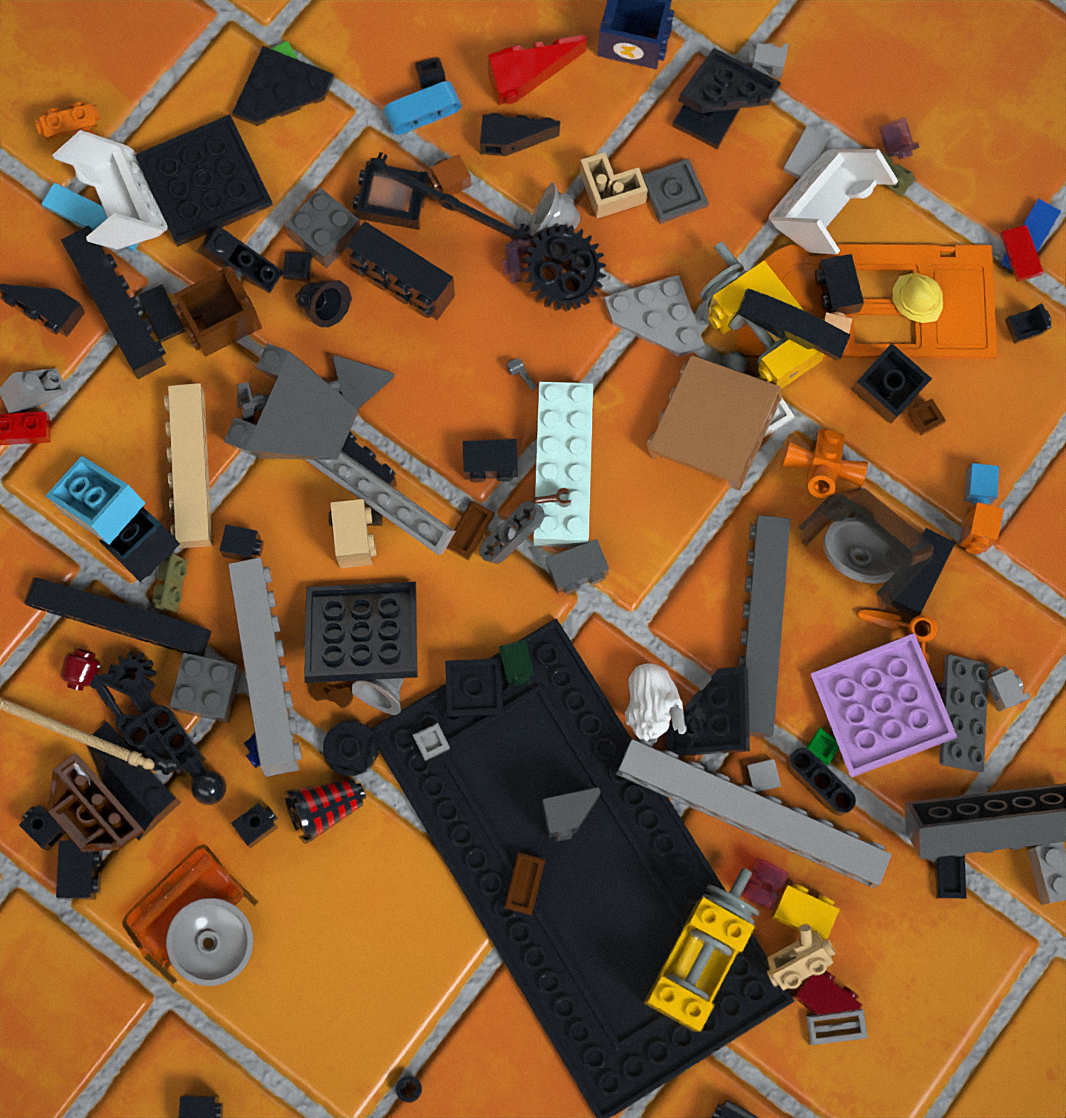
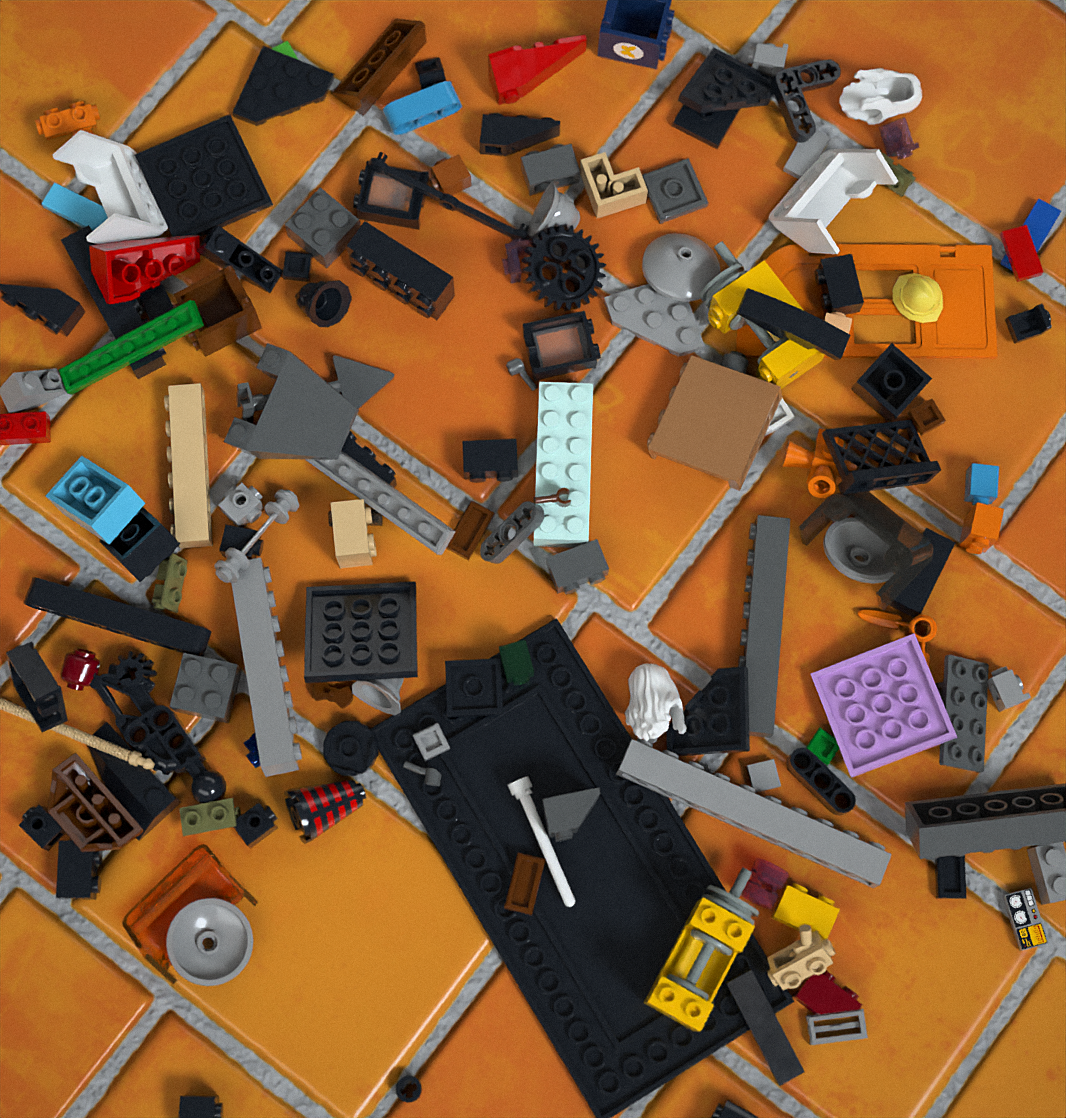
(36, 687): none -> black window
(131, 347): none -> green tile
(134, 266): none -> red wedge
(209, 816): none -> olive hinge
(236, 560): none -> light grey axle
(242, 505): none -> light grey brick
(381, 64): none -> reddish brown slope
(432, 776): none -> dark grey hand
(522, 791): none -> white piece
(553, 165): none -> dark grey brick
(560, 345): none -> window
(676, 275): none -> light grey dish
(764, 1027): none -> black tile
(795, 90): none -> black beam
(880, 95): none -> white hair
(891, 475): none -> black fence
(1025, 919): none -> tile

